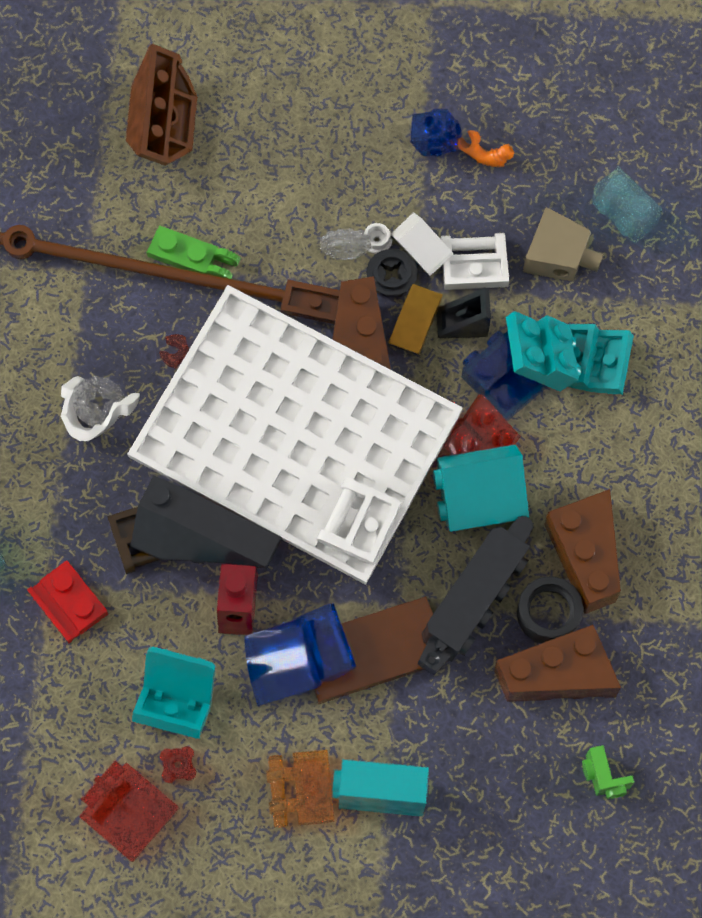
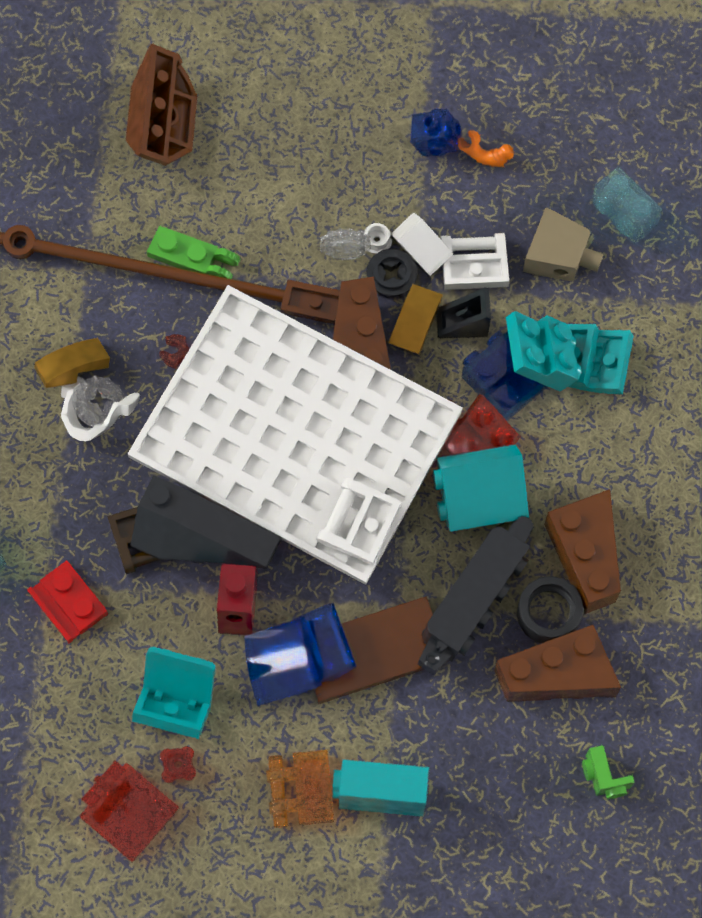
(65, 363): none -> pearl gold slope

